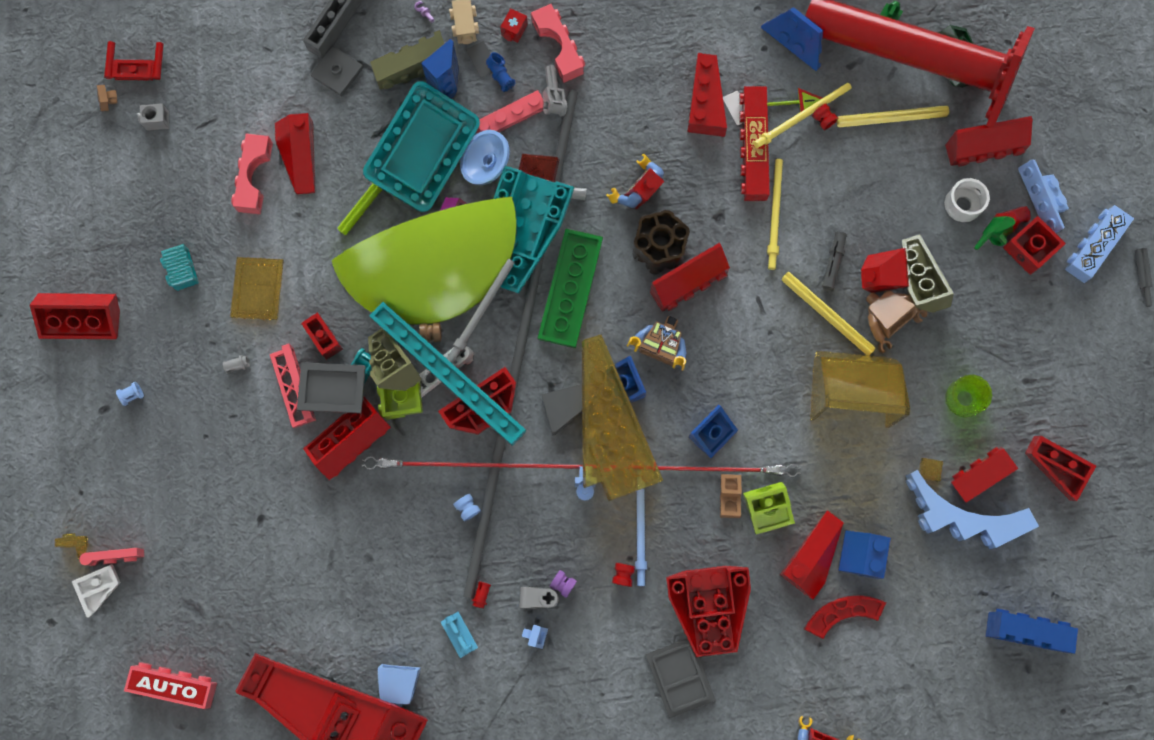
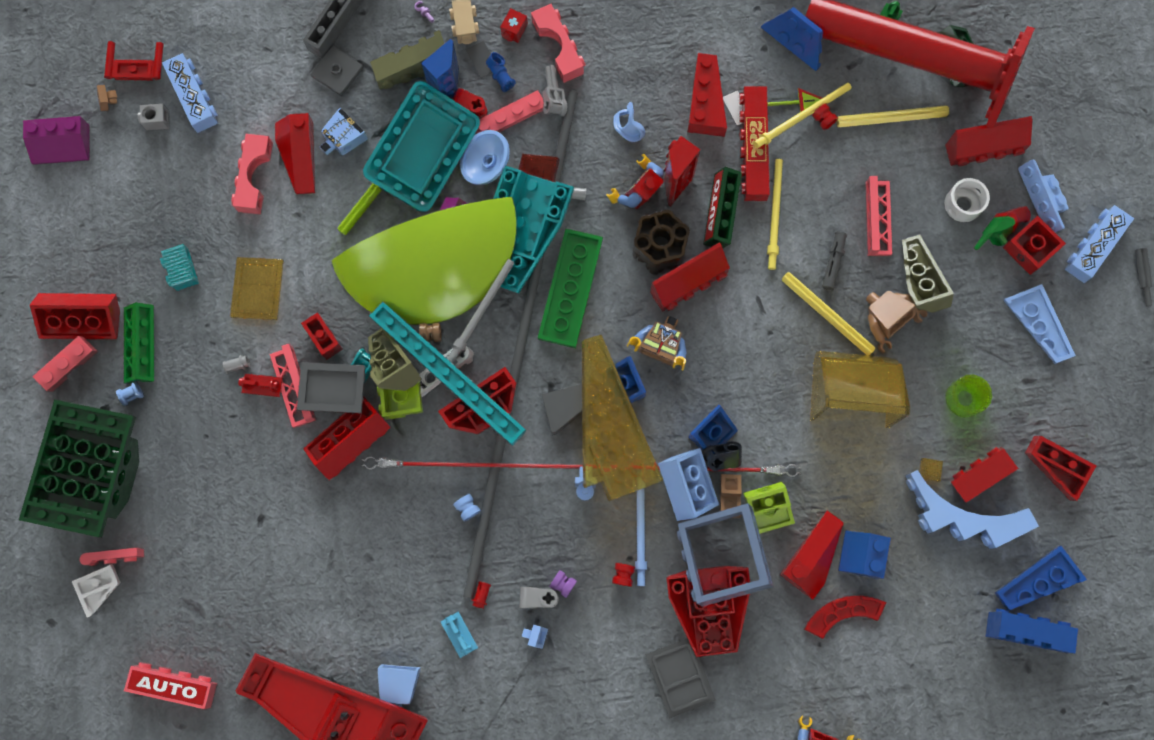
(57, 139): none -> magenta slope
(57, 369): none -> coral arch
(72, 540): clear yellow plate -> none
(82, 469): none -> dark green wedge
(140, 343): none -> green fence
(190, 93): none -> light blue brick
(261, 385): none -> red hinge
(341, 134): none -> light blue torso
(471, 102): none -> red piece
(632, 130): none -> light blue piece
(679, 167): none -> red slope
(688, 484): none -> light blue slope
(722, 207): none -> dark green brick
(726, 455): none -> black piece
(757, 548): none -> sand blue window
(874, 217): none -> coral fence
(885, 271): red slope -> none
(1039, 318): none -> light blue wing
(1043, 578): none -> blue wing

